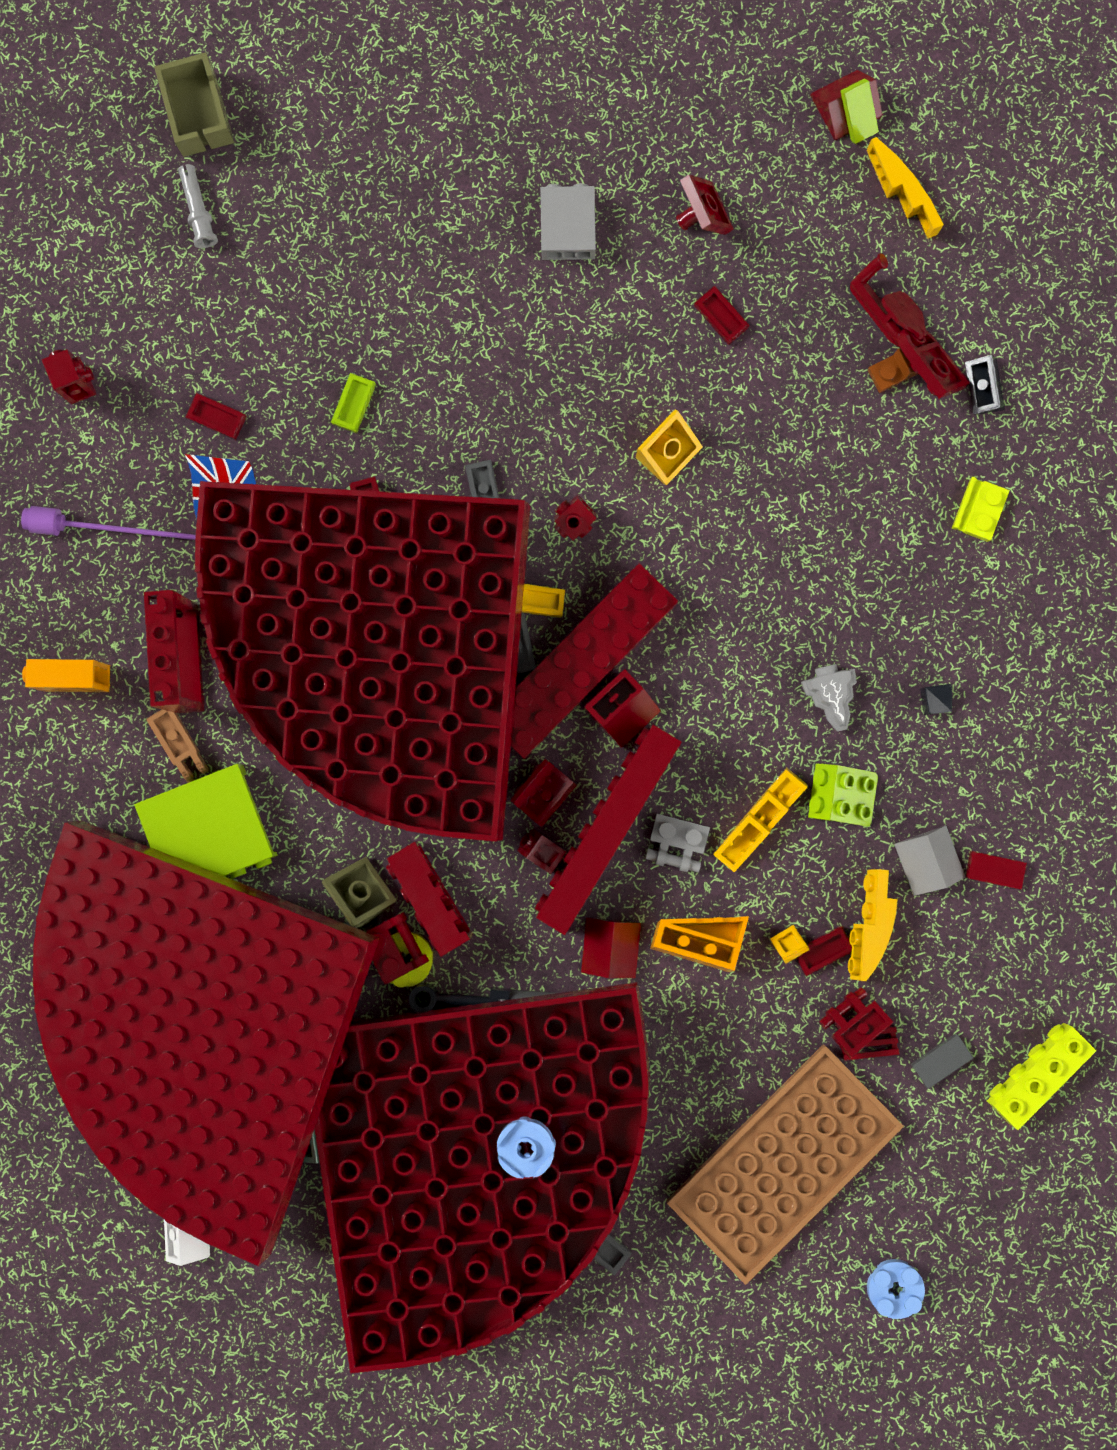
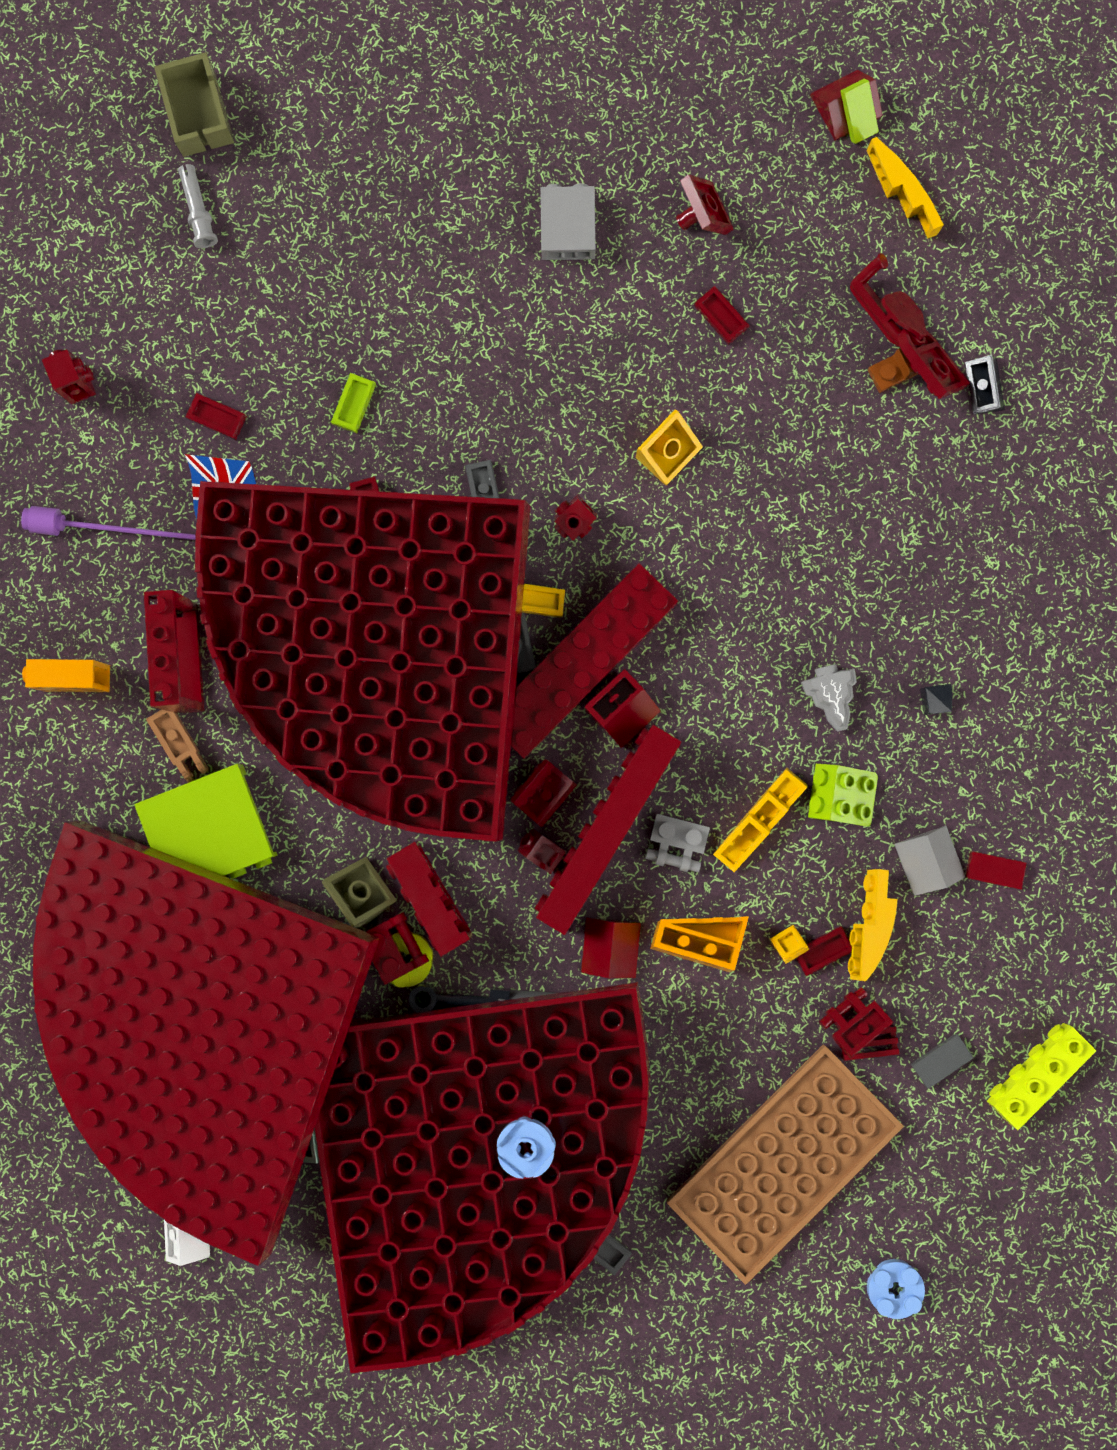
(980, 509): neon yellow plate -> none

